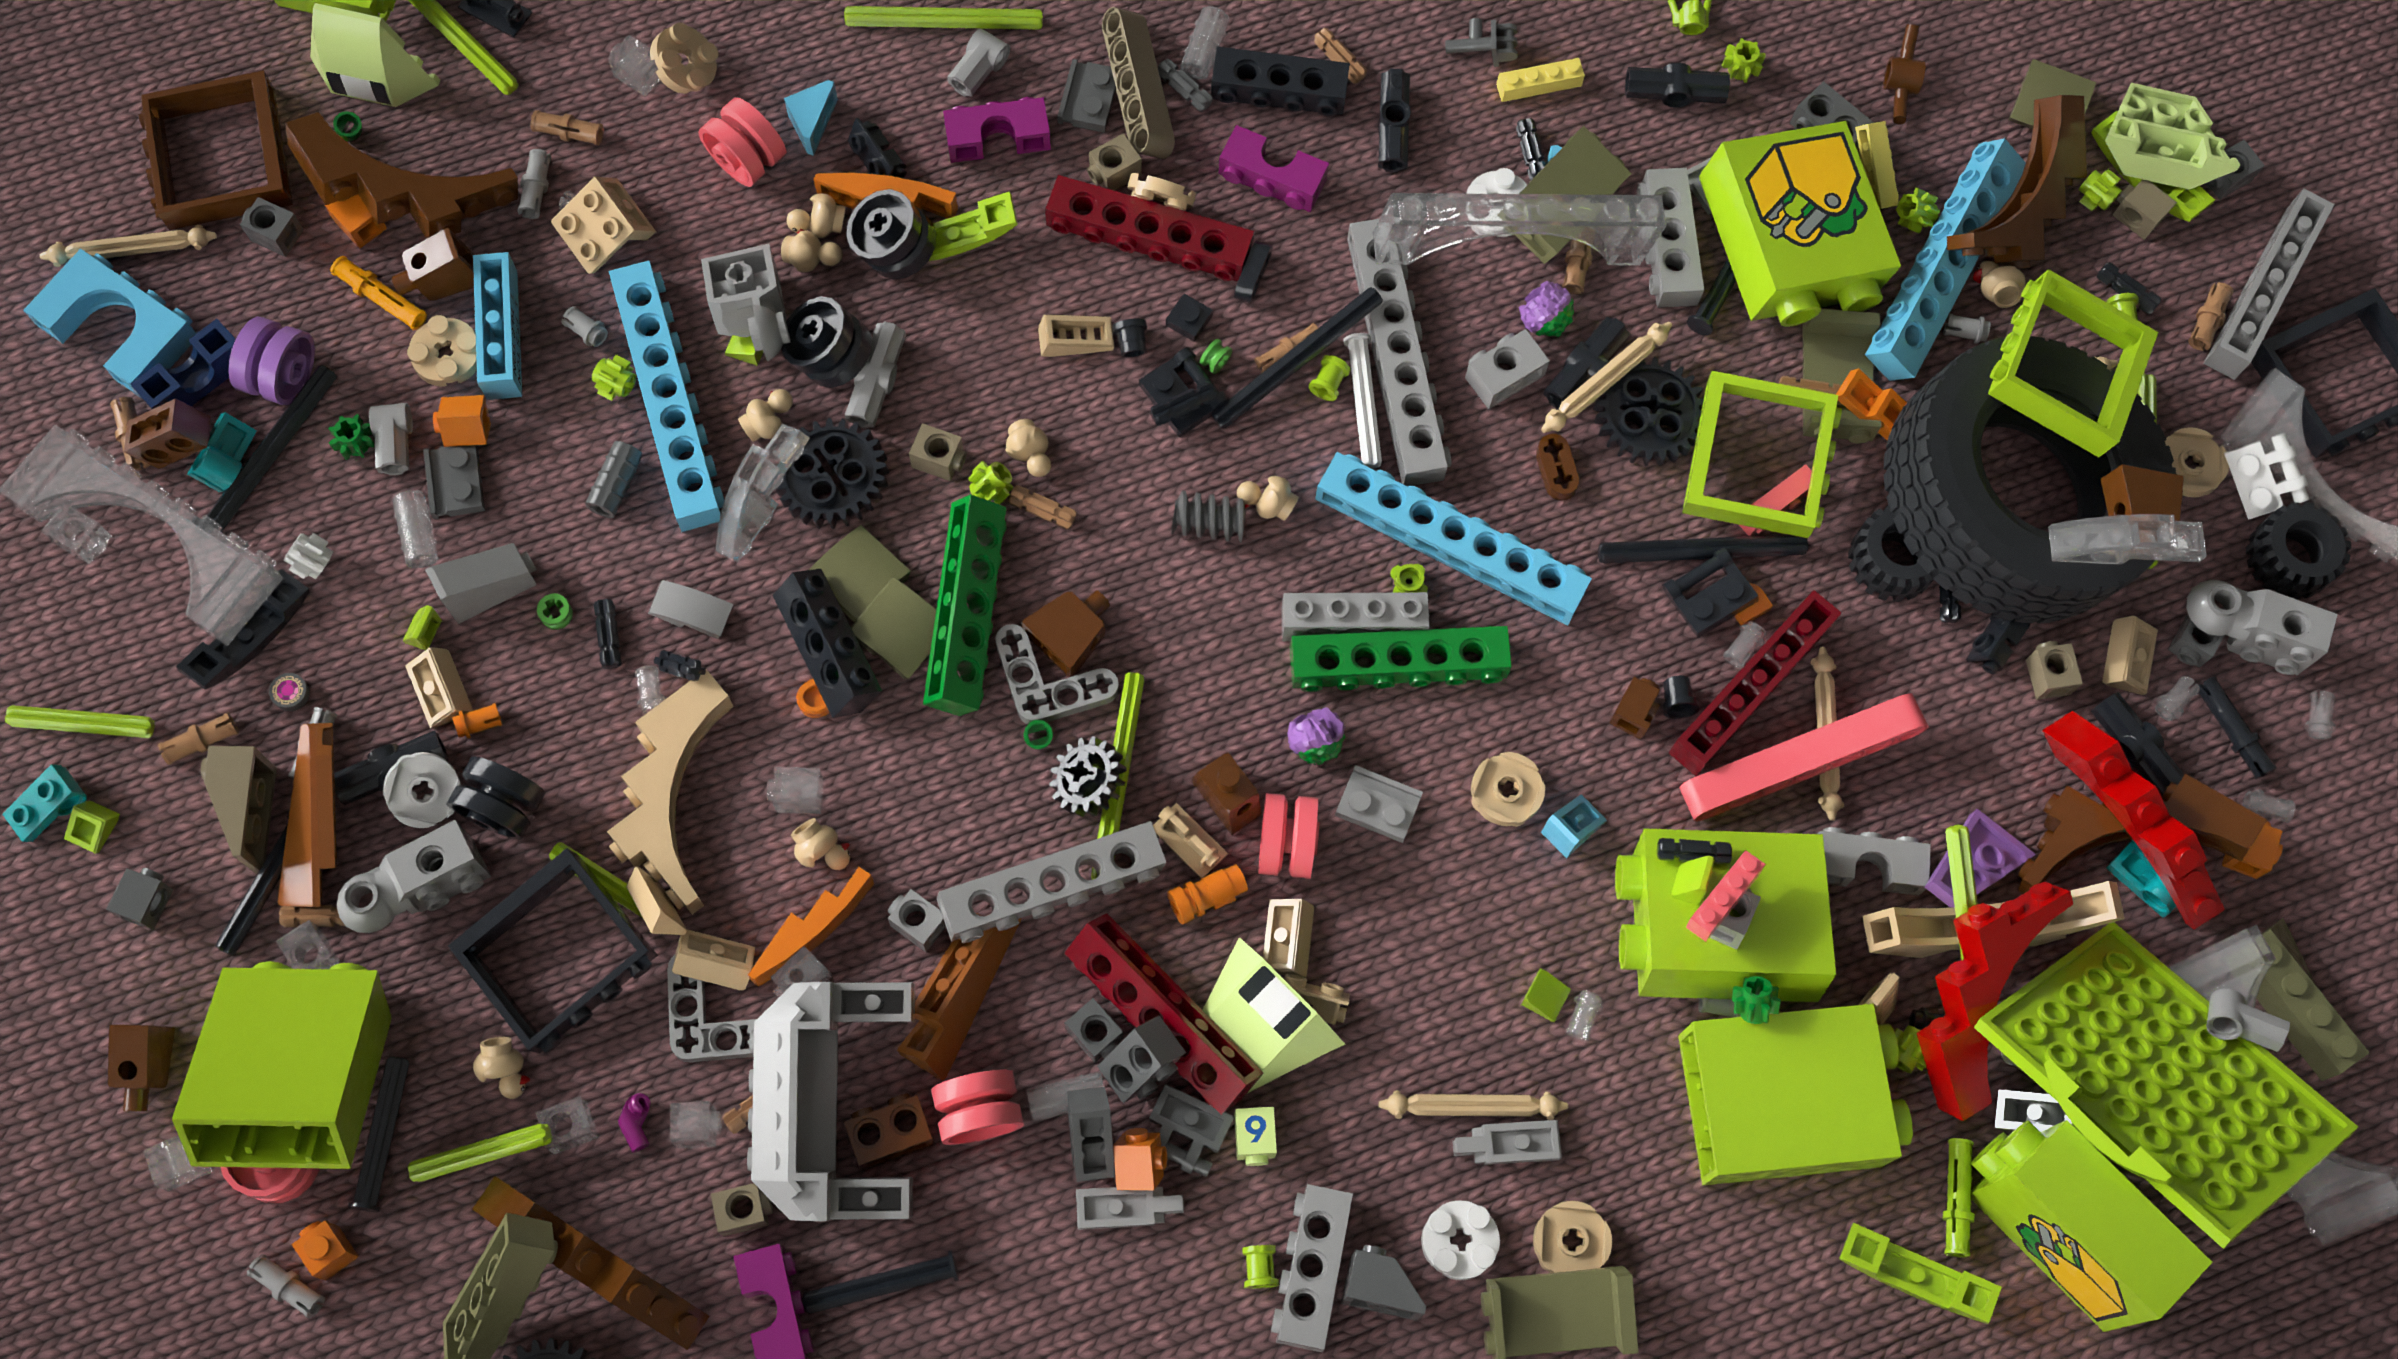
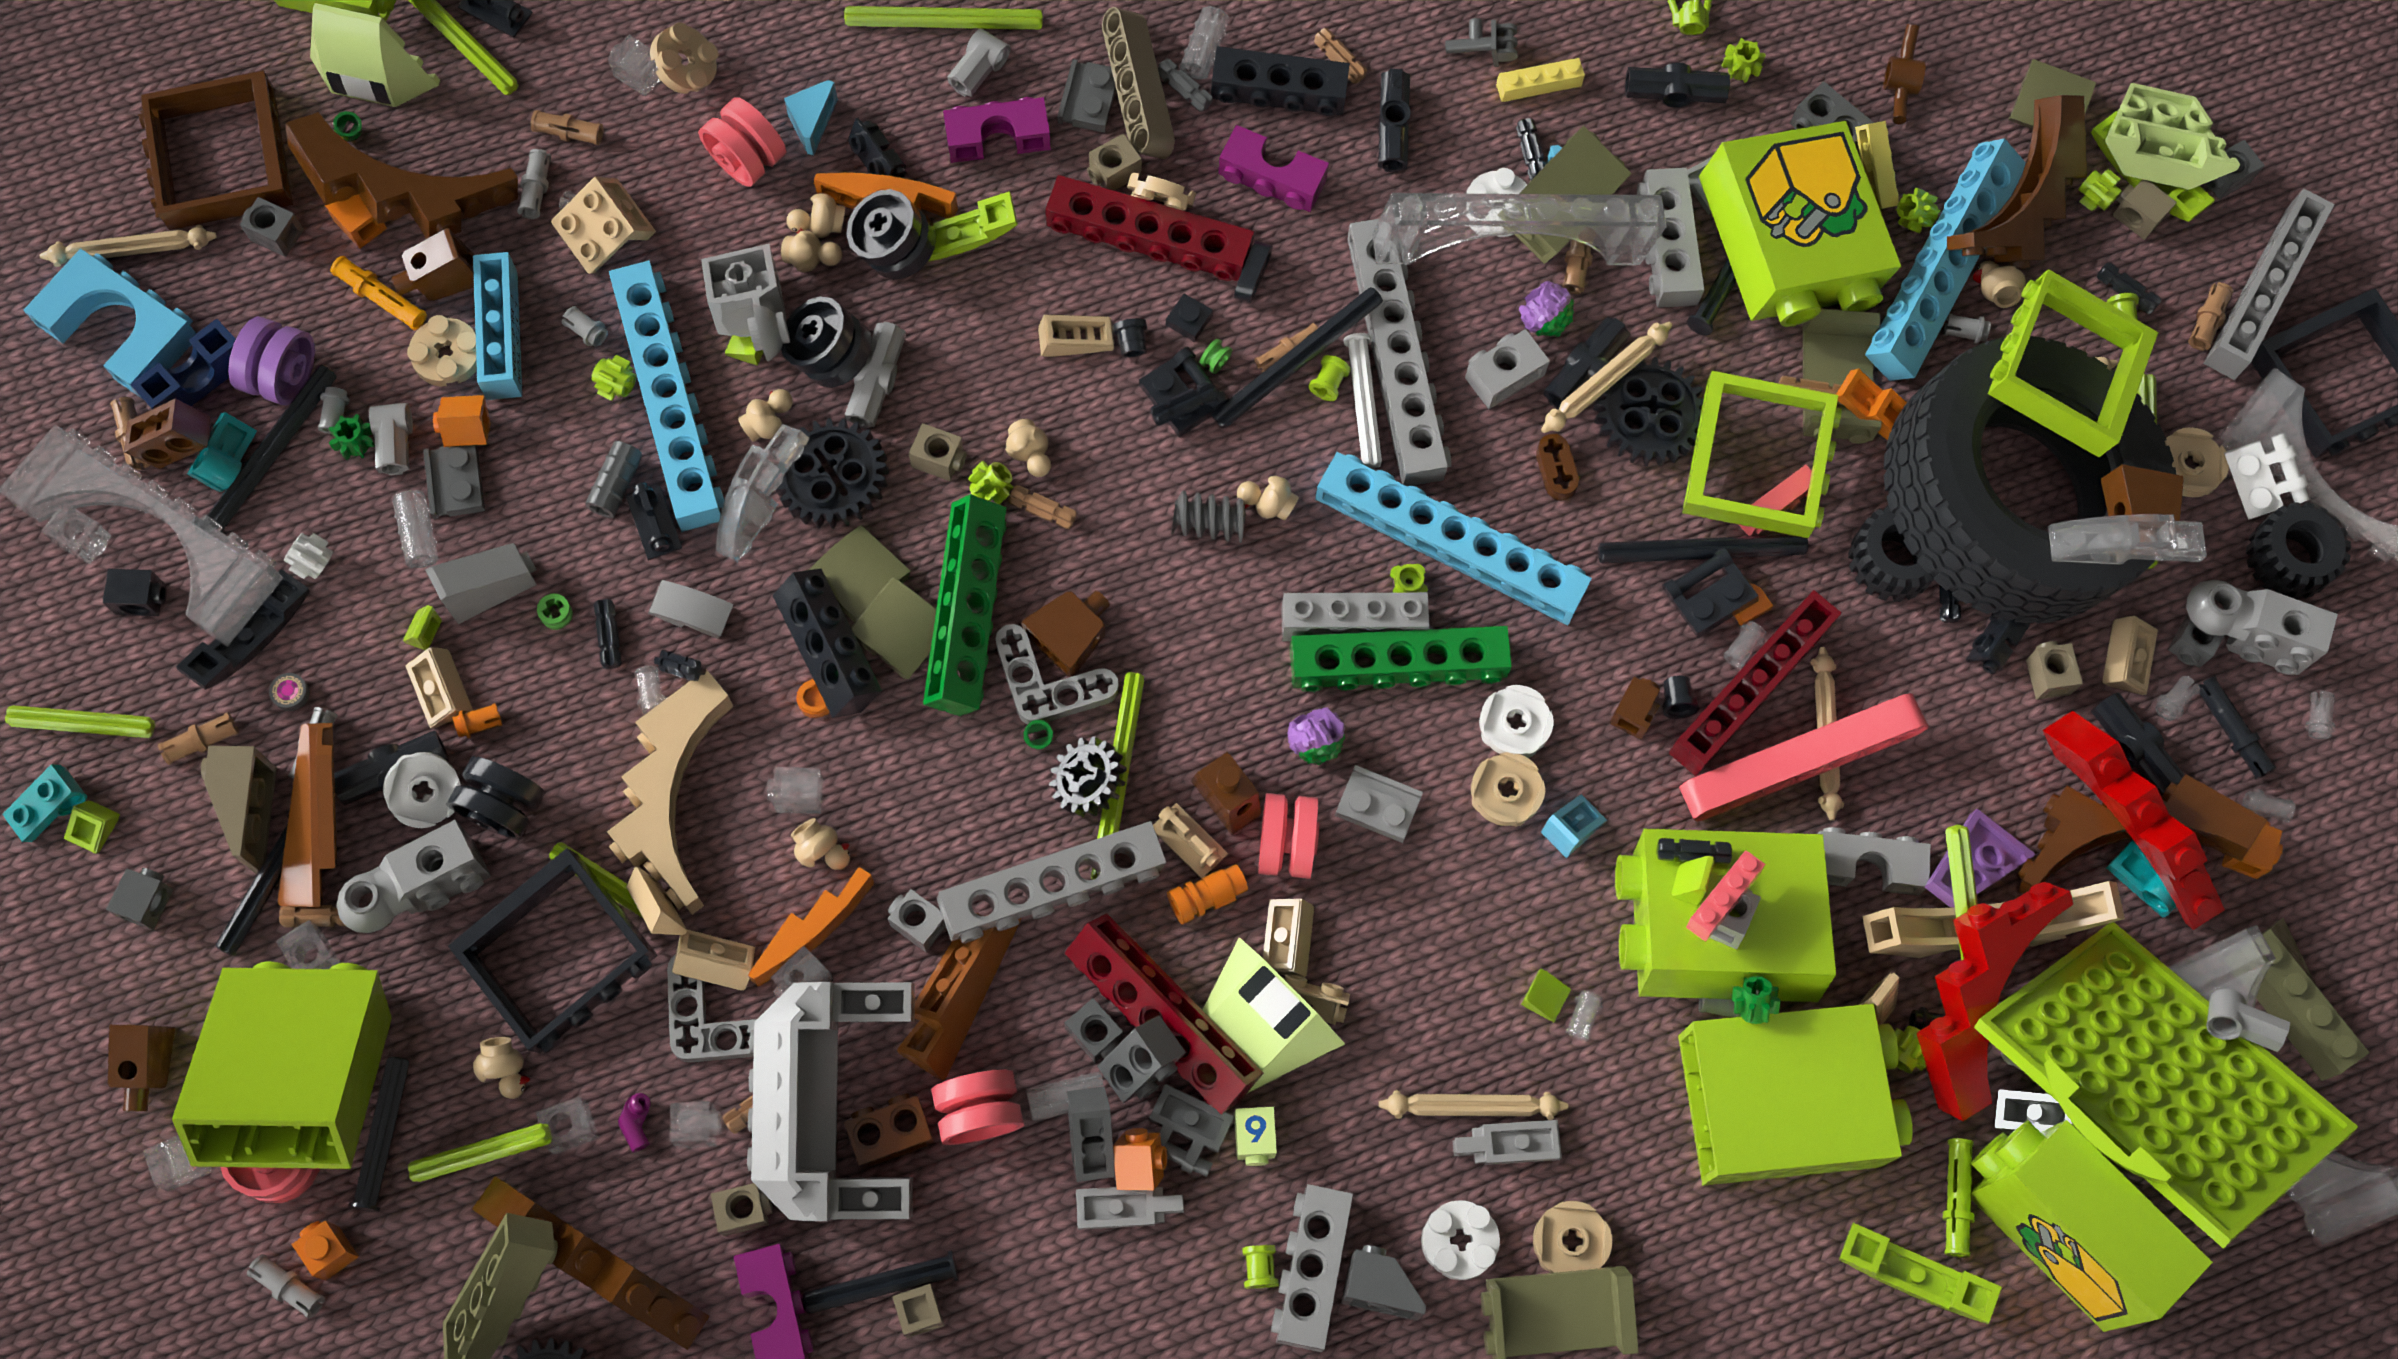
(134, 592): none -> black brick
(333, 406): none -> light grey pin
(653, 521): none -> black hinge
(918, 1311): none -> dark tan brick
(1534, 712): none -> white plate

